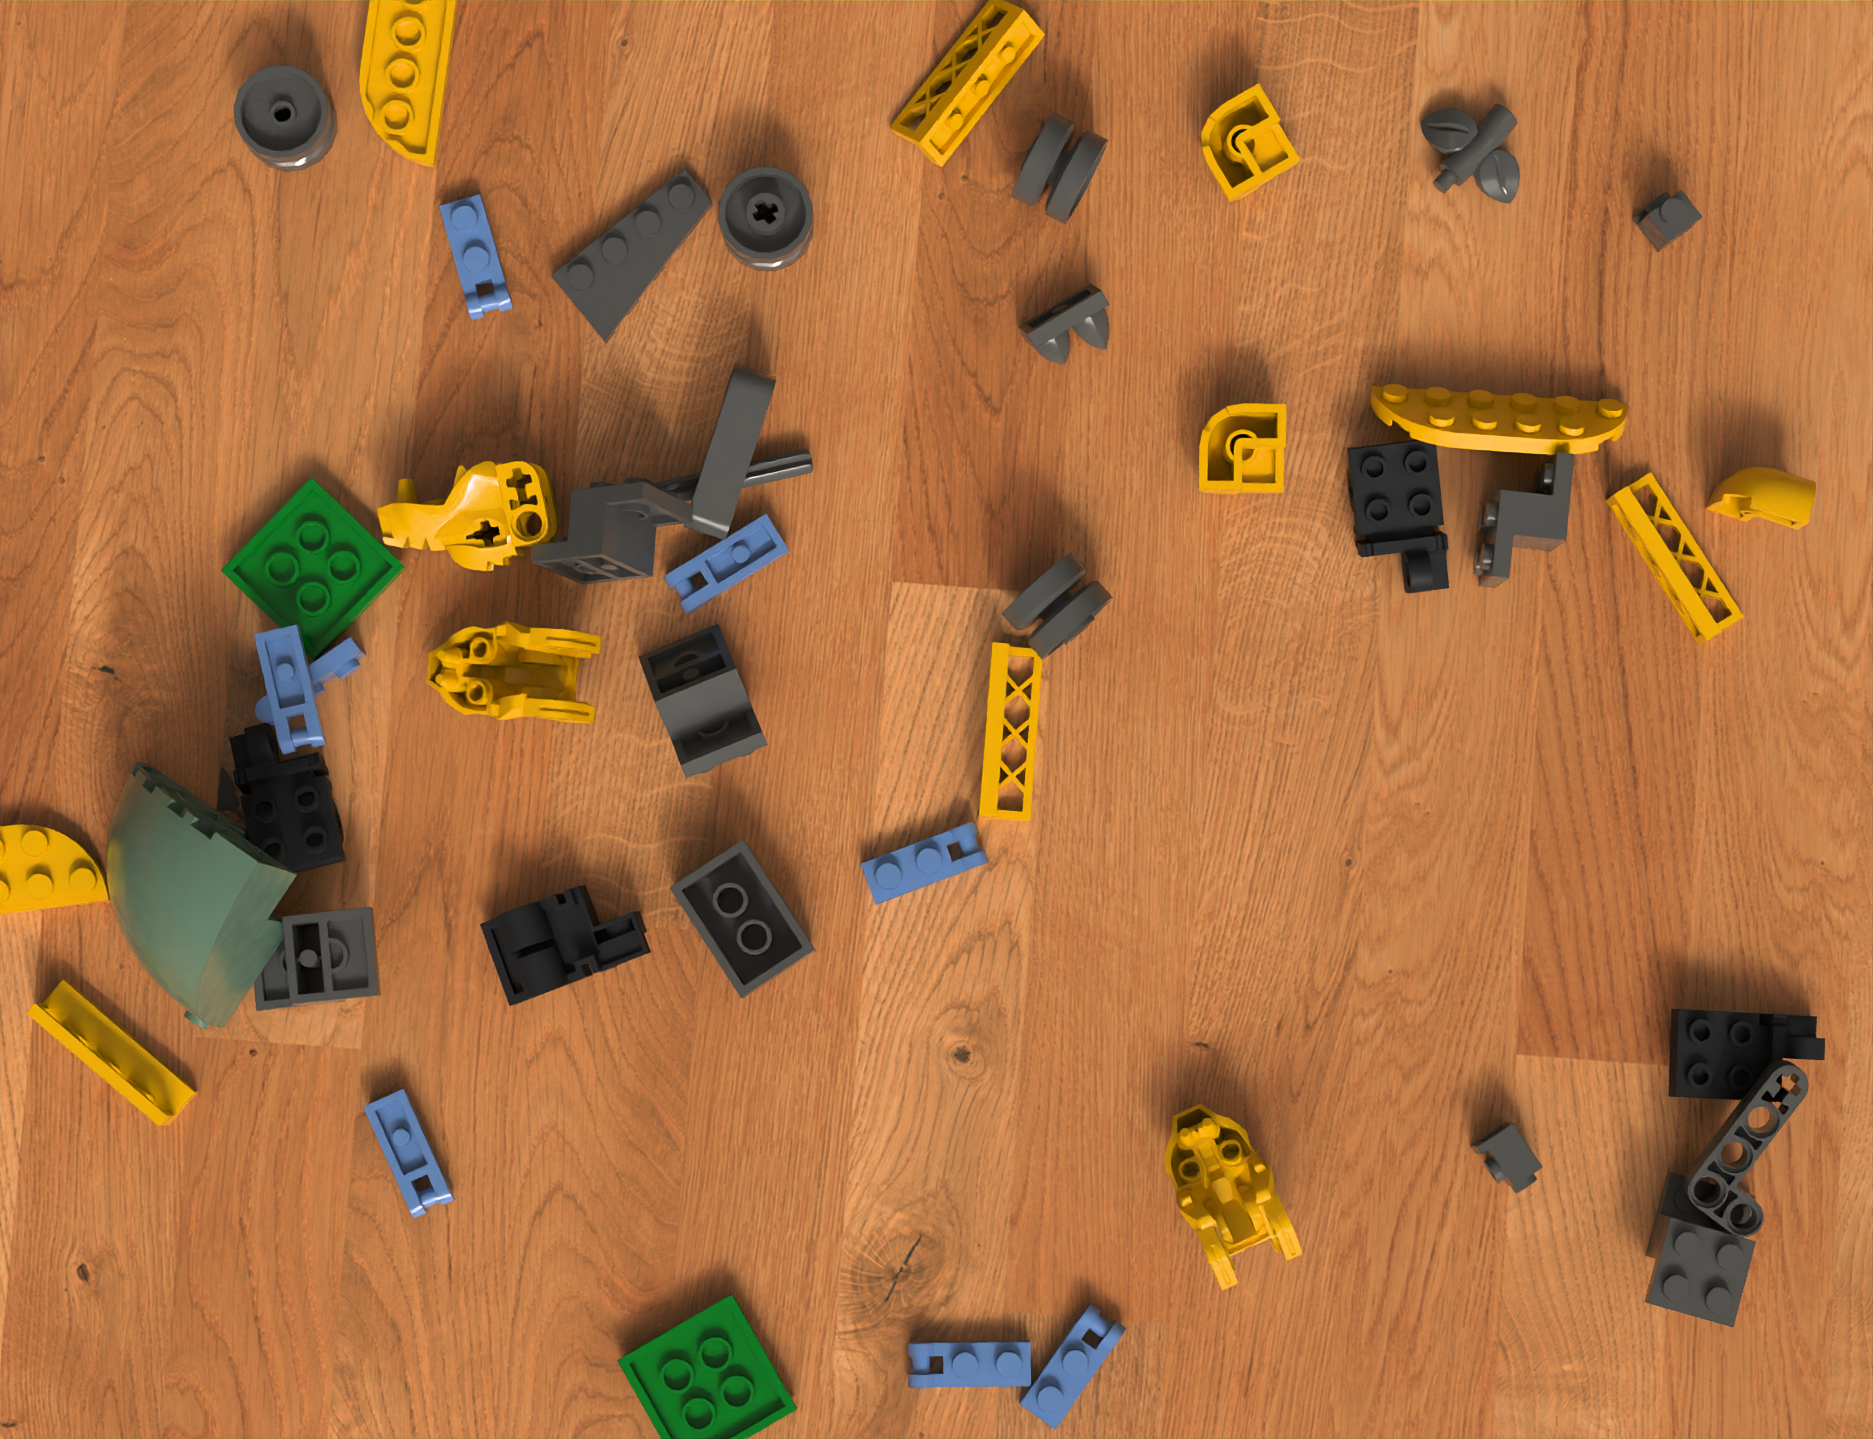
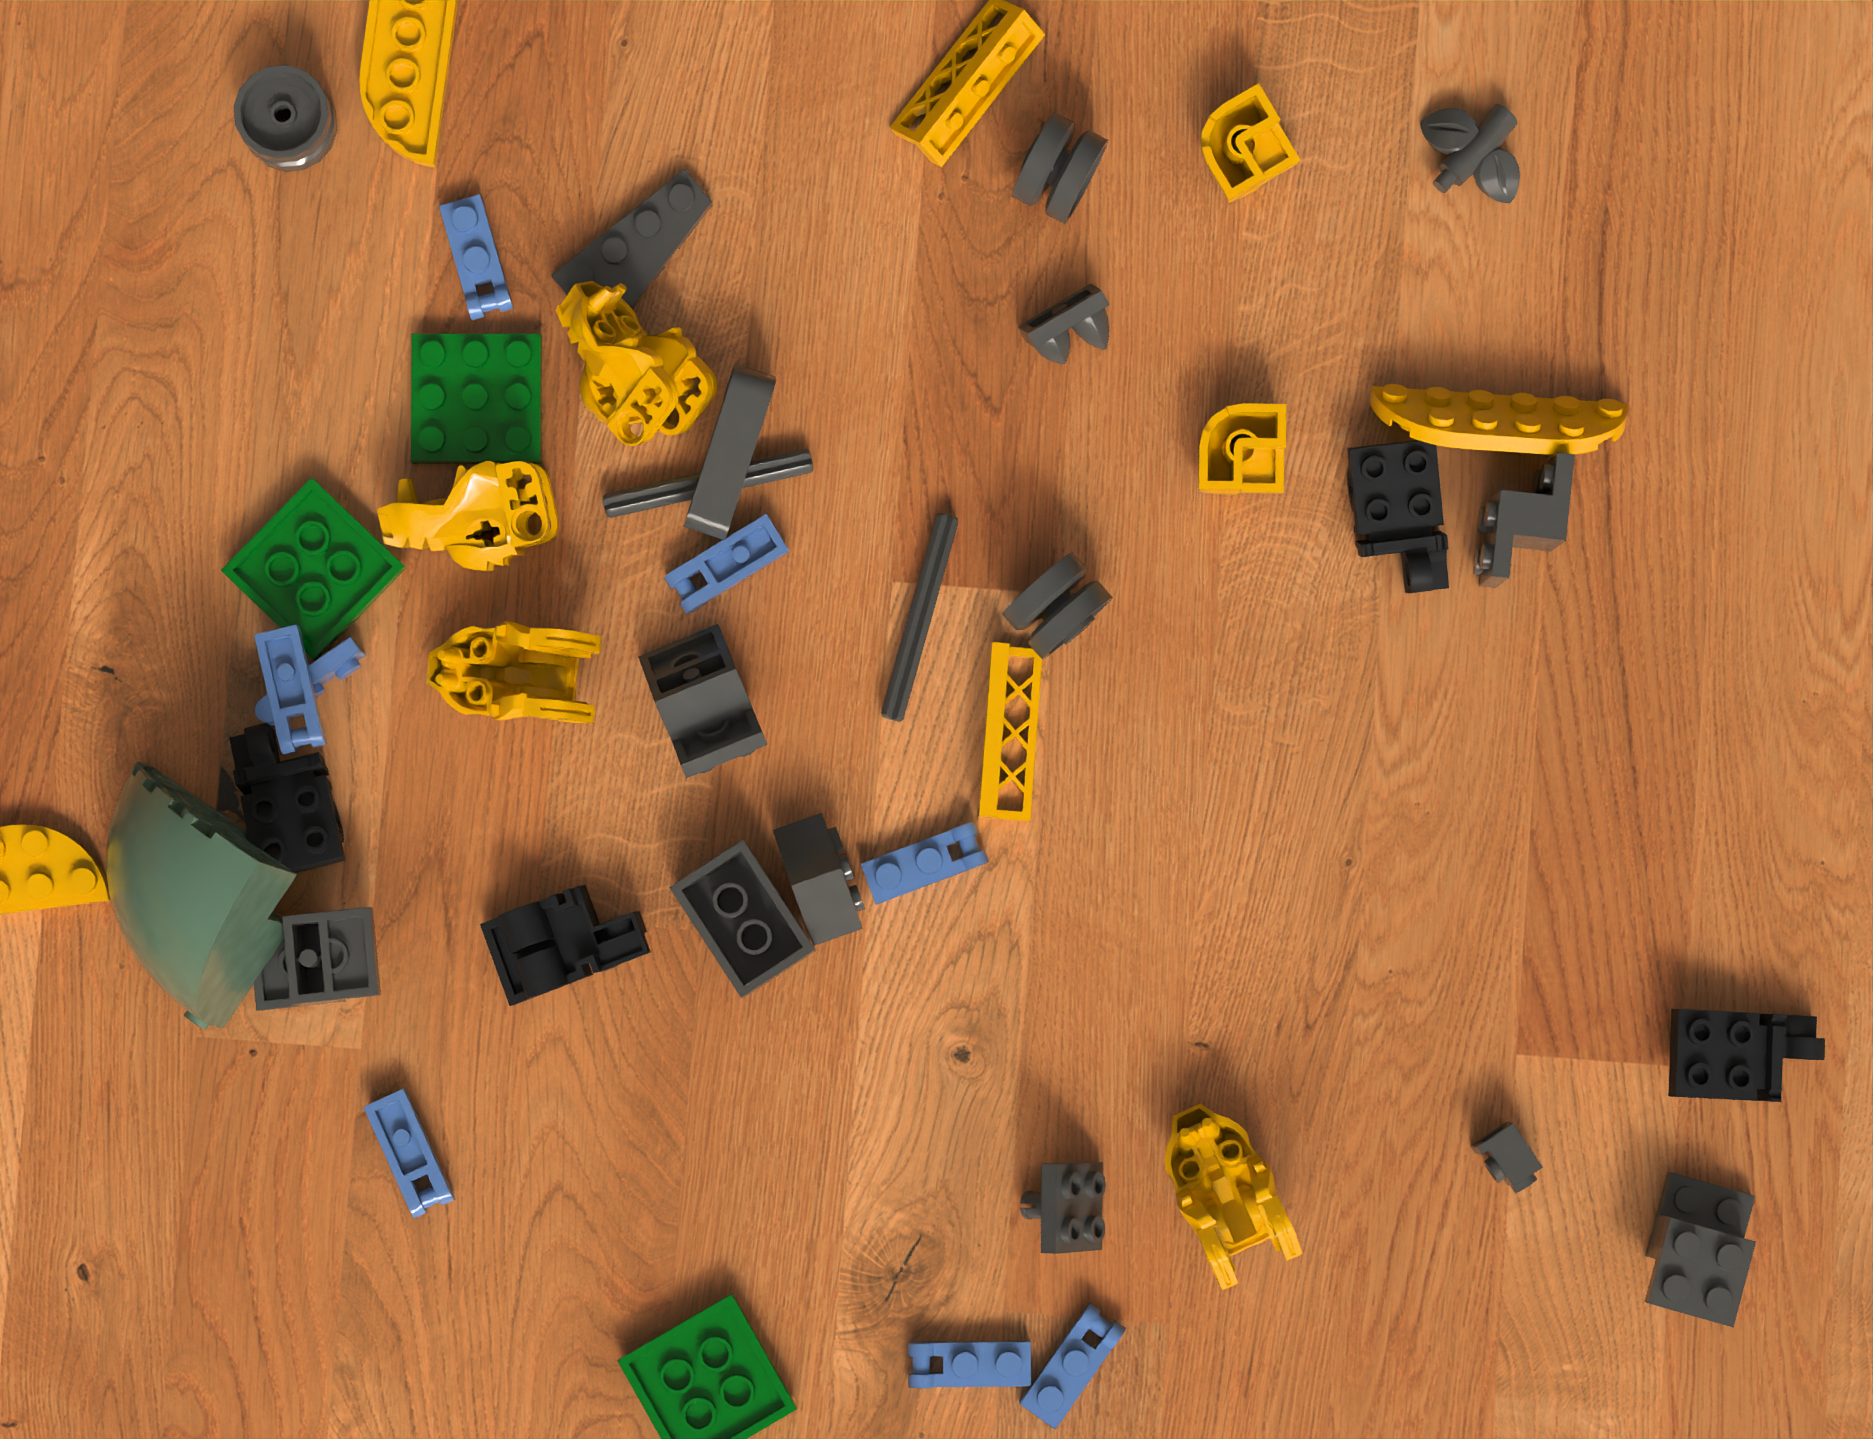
(113, 1053): yellow fence -> none
(476, 398): none -> green plate
(612, 532): dark grey bracket -> none
(632, 373): none -> yellow animal
(761, 194): dark grey wheel -> none
(820, 878): none -> dark grey brick
(919, 617): none -> dark grey axle
(1069, 1207): none -> dark grey plate
(1666, 564): yellow fence -> none
(1667, 219): dark grey brick -> none
(1754, 1142): dark grey beam -> none
(1766, 495): yellow brick -> none

